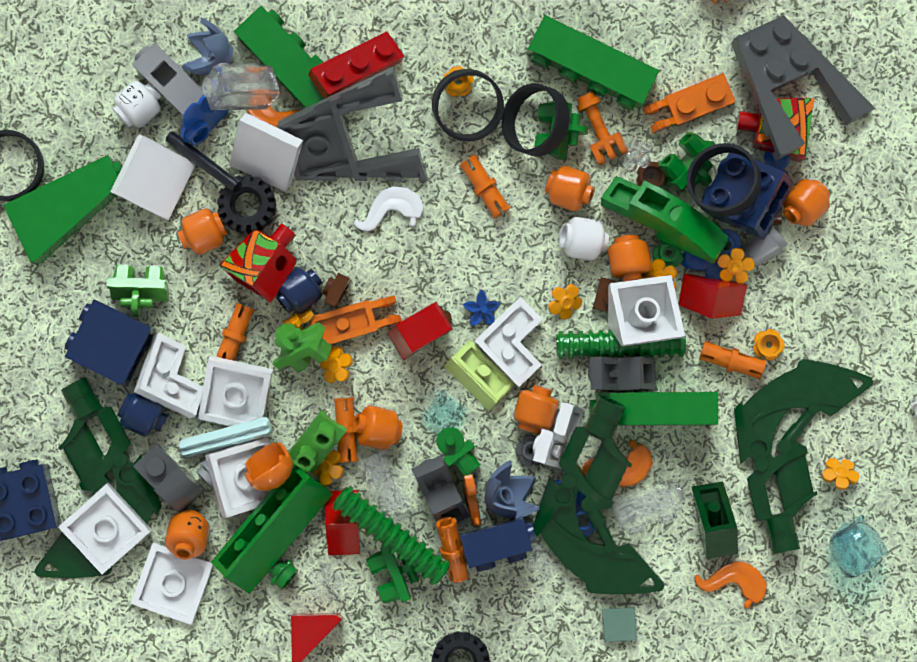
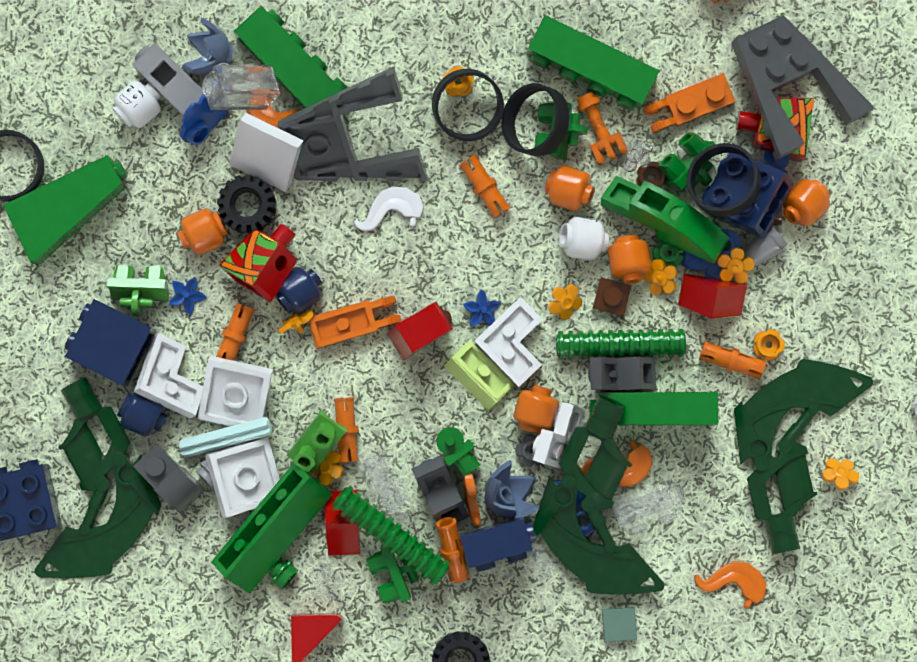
(105, 528): white tile -> none
(153, 177): white tile -> none
(172, 584): white tile -> none
(186, 295): none -> blue plant
(187, 534): orange head -> none
(204, 162): black bar -> none
(269, 467): orange hair -> none
(300, 346): bright green hips -> none
(335, 290): reddish brown plate -> none
(336, 365): light orange plant -> none
(356, 65): red plate -> none
(377, 427): orange head -> none
(444, 411): clear light blue tile -> none
(644, 311): white slope -> none
(715, 520): dark green slope -> none
(856, 547): clear light blue helmet -> none

